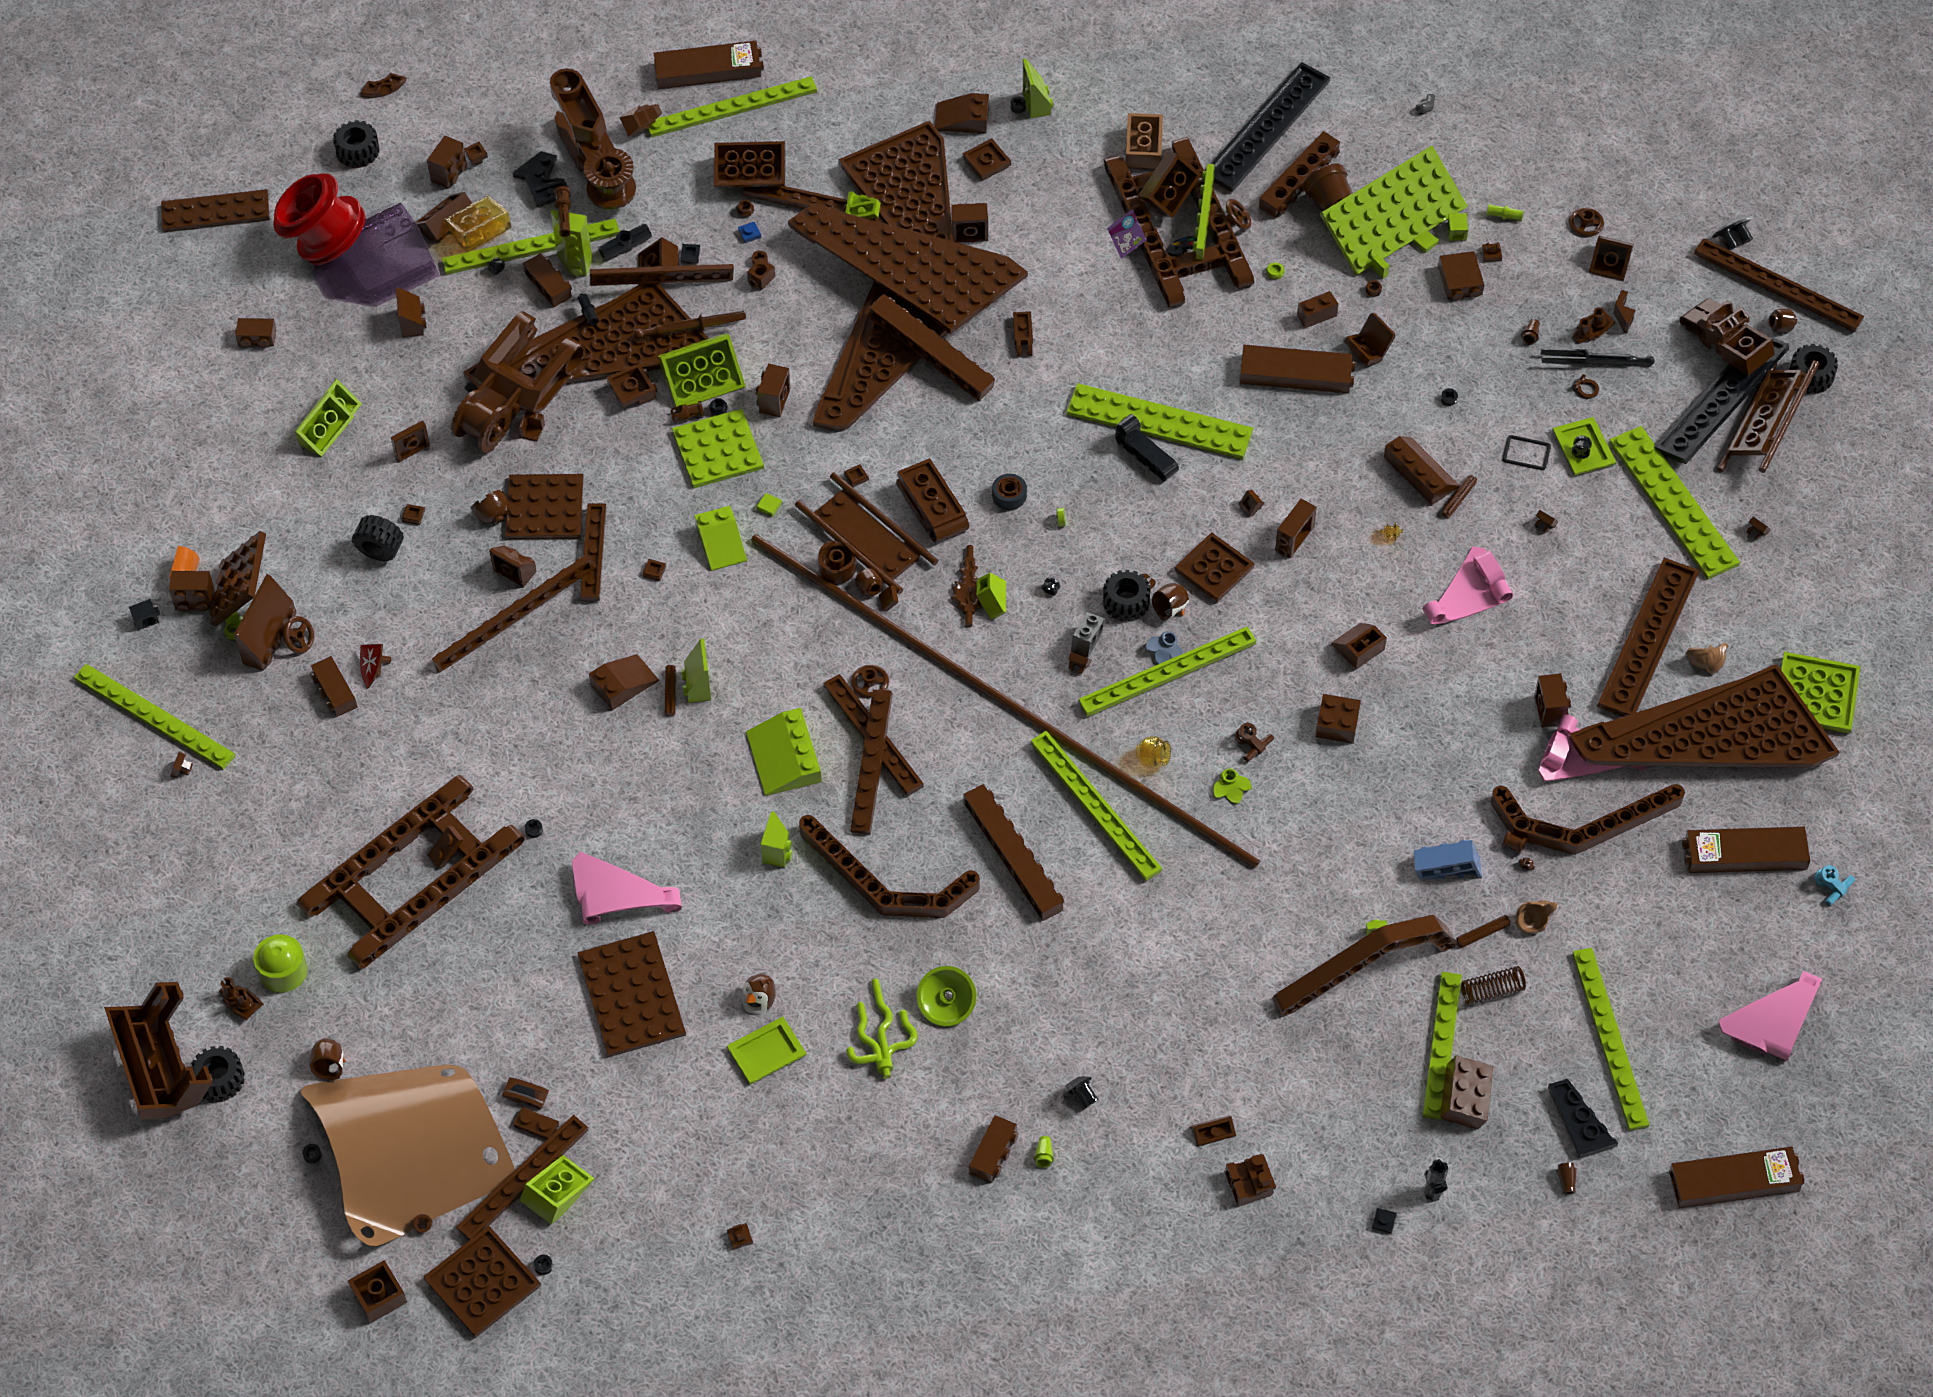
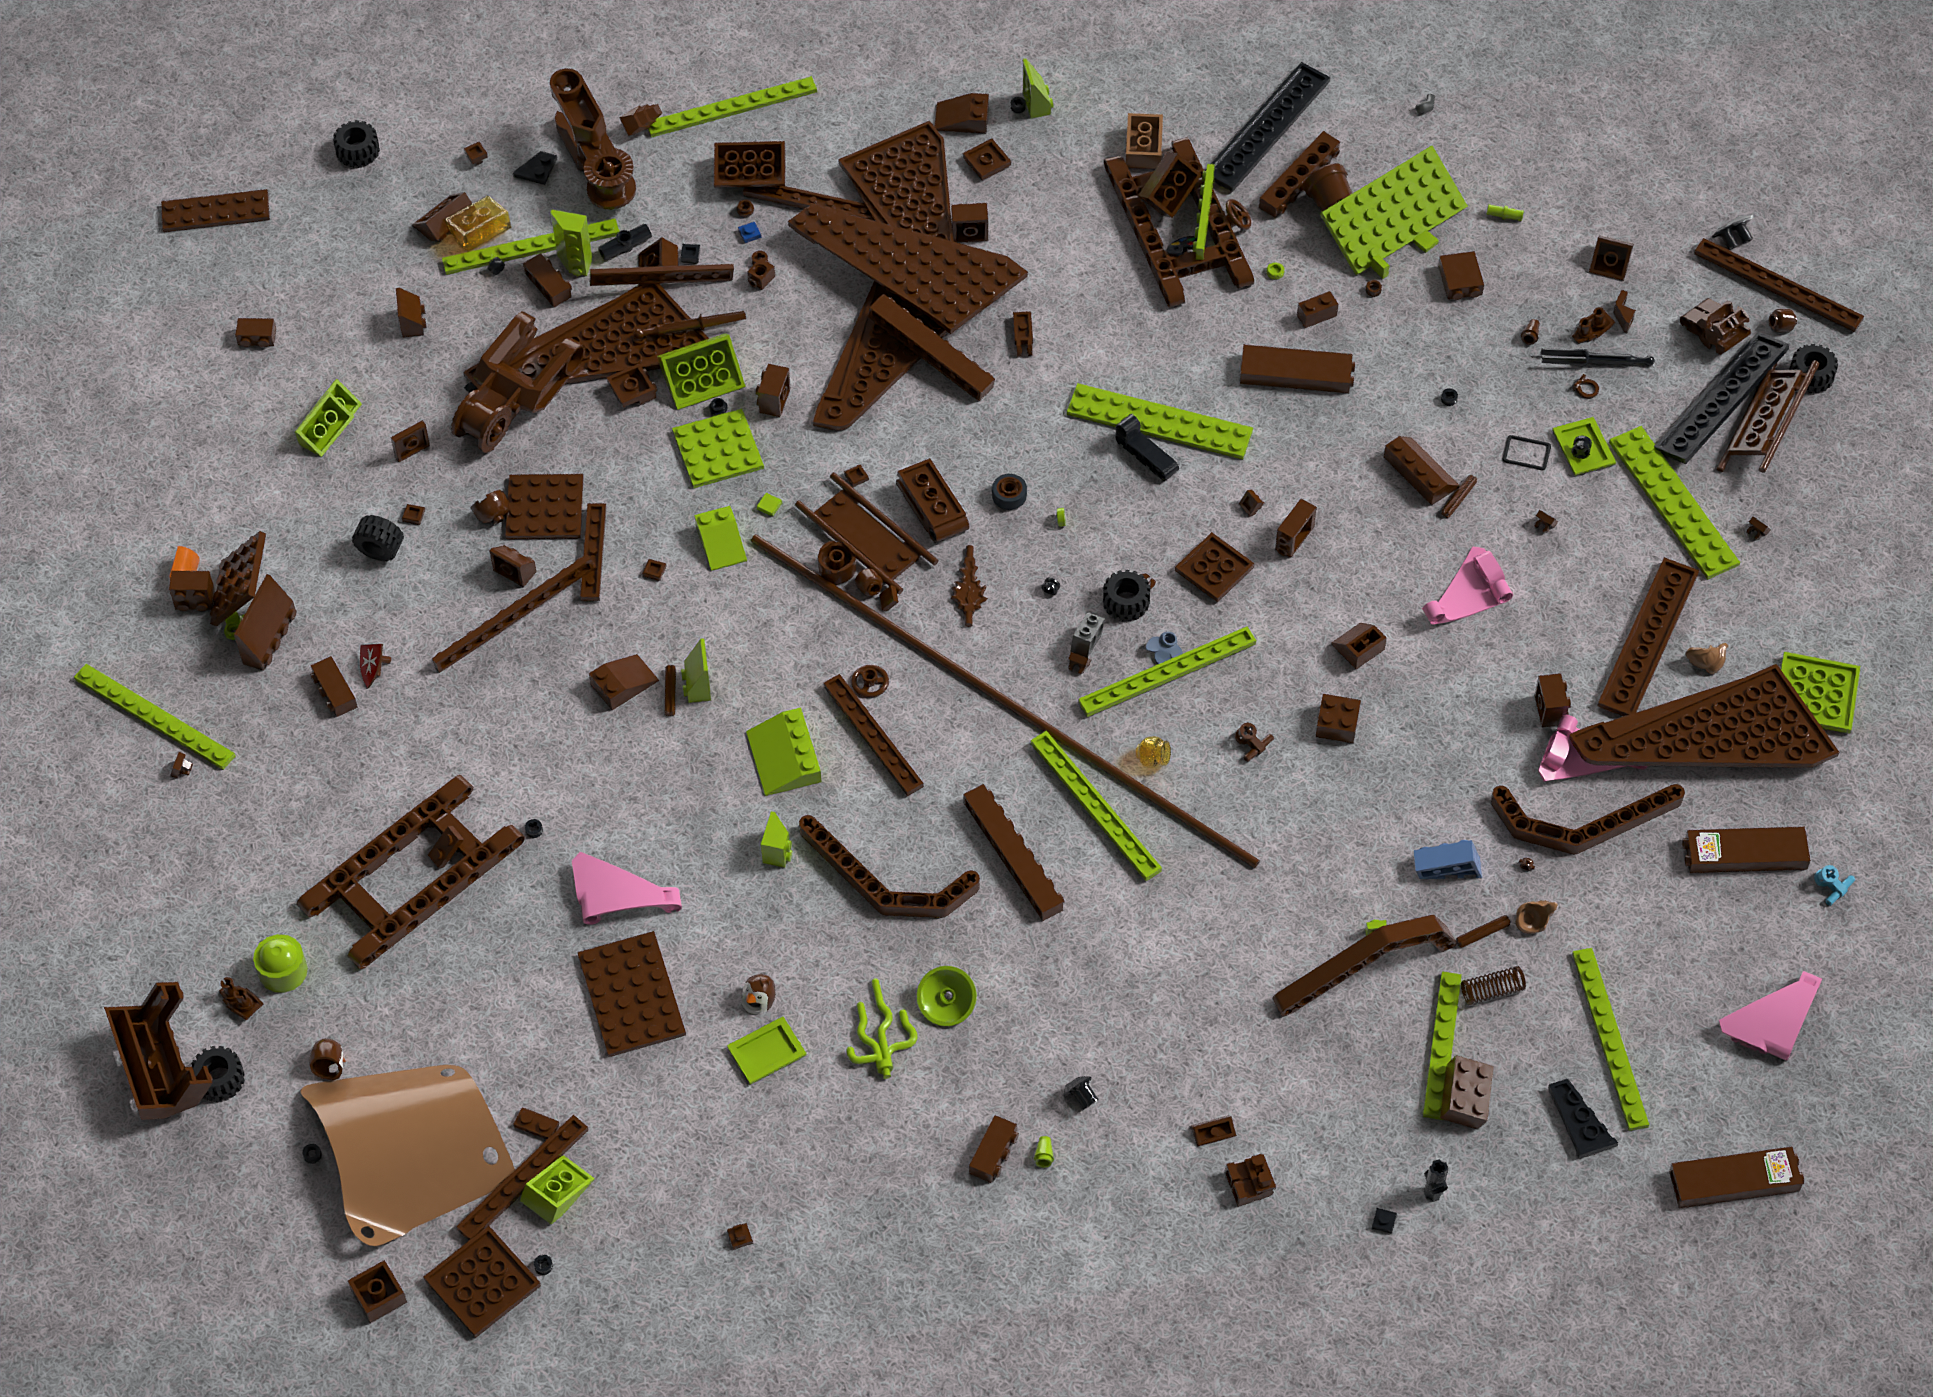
(144, 614): black brick -> none
(296, 635): reddish brown piece -> none
(318, 218): red wheel -> none
(382, 258): clear purple windscreen -> none
(383, 87): reddish brown tile -> none
(416, 1222): reddish brown bush -> none
(447, 162): reddish brown brick -> none
(525, 1092): reddish brown slope -> none
(531, 426): reddish brown panel -> none
(543, 188): black wing -> none
(563, 204): reddish brown pin -> none
(588, 309): black axle -> none
(685, 411): reddish brown piece -> none
(708, 64): reddish brown brick -> none
(862, 206): lime wing -> none
(871, 761): reddish brown plate -> none
(992, 594): lime slope -> none
(1126, 234): sticker -> none
(1172, 598): reddish brown piece -> none
(1233, 788): lime plate -> none
(1372, 340): reddish brown bracket -> none
(1391, 531): clear yellow wheel -> none
(1457, 226): lime brick -> none
(1491, 252): reddish brown tile -> none
(1514, 842): reddish brown bush -> none
(1567, 1177): reddish brown cone -> none
(1587, 219): reddish brown piece -> none
(1747, 349): reddish brown brick -> none

